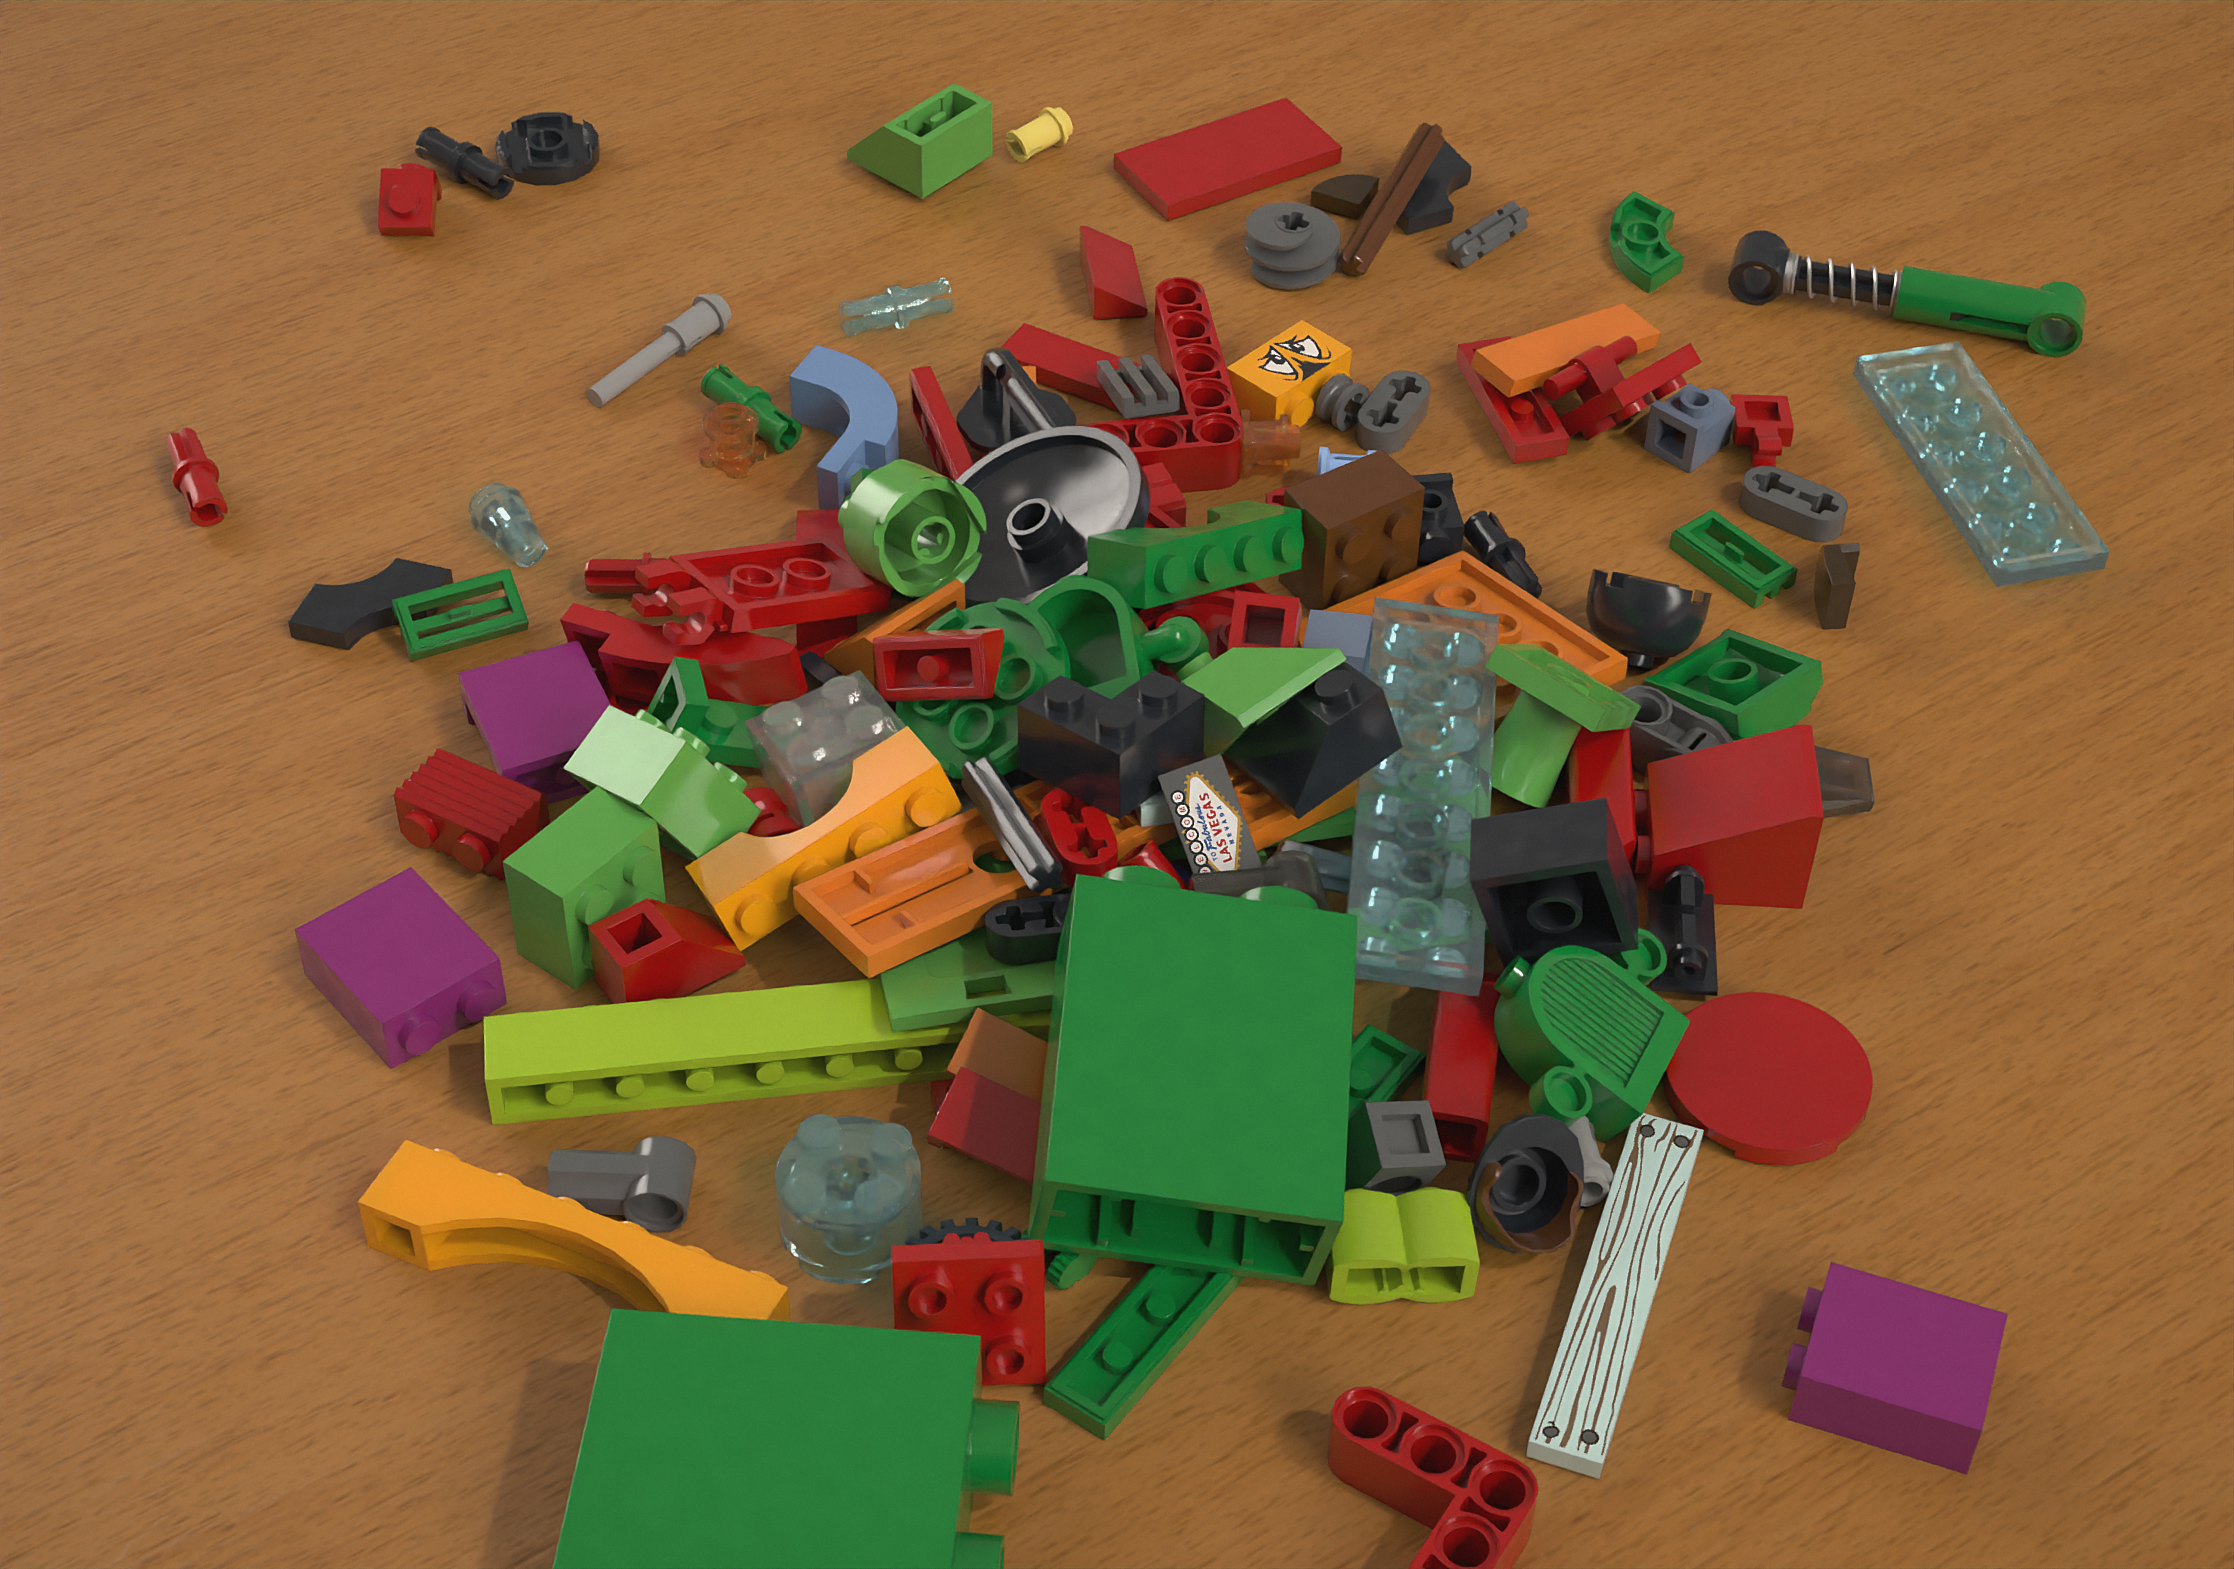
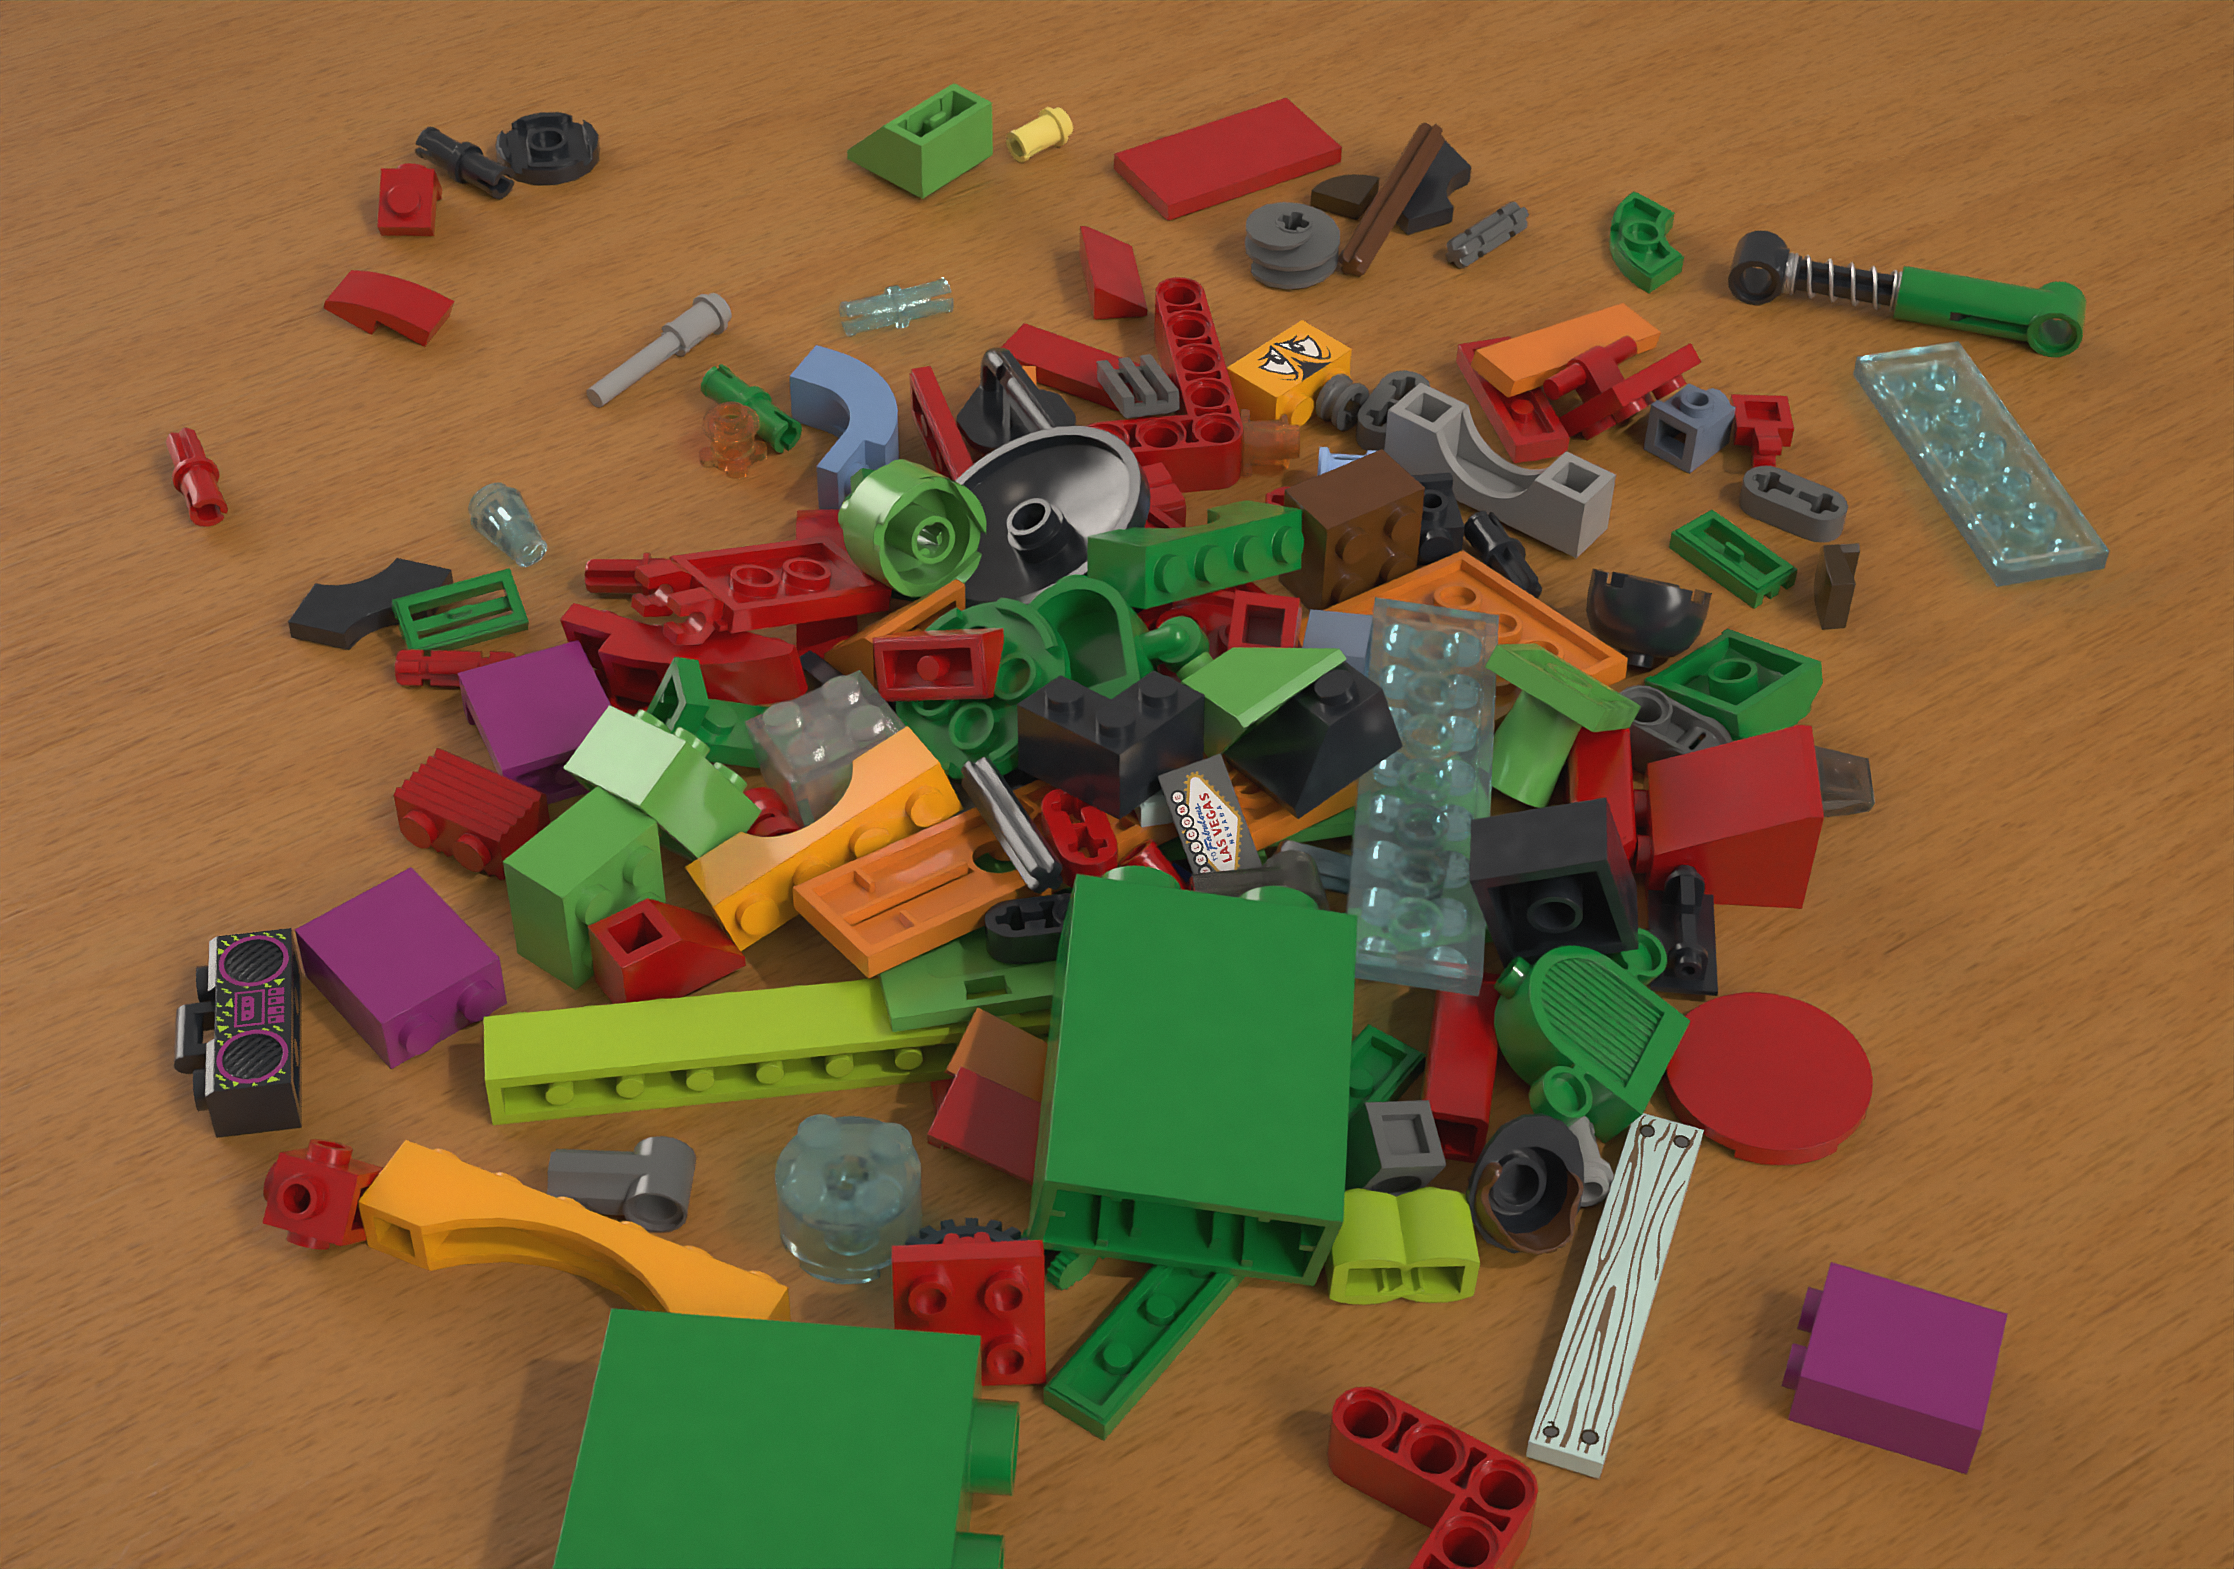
(254, 1063): none -> black piece
(317, 1194): none -> red brick
(378, 298): none -> red slope
(442, 666): none -> red axle
(1557, 504): none -> light grey arch

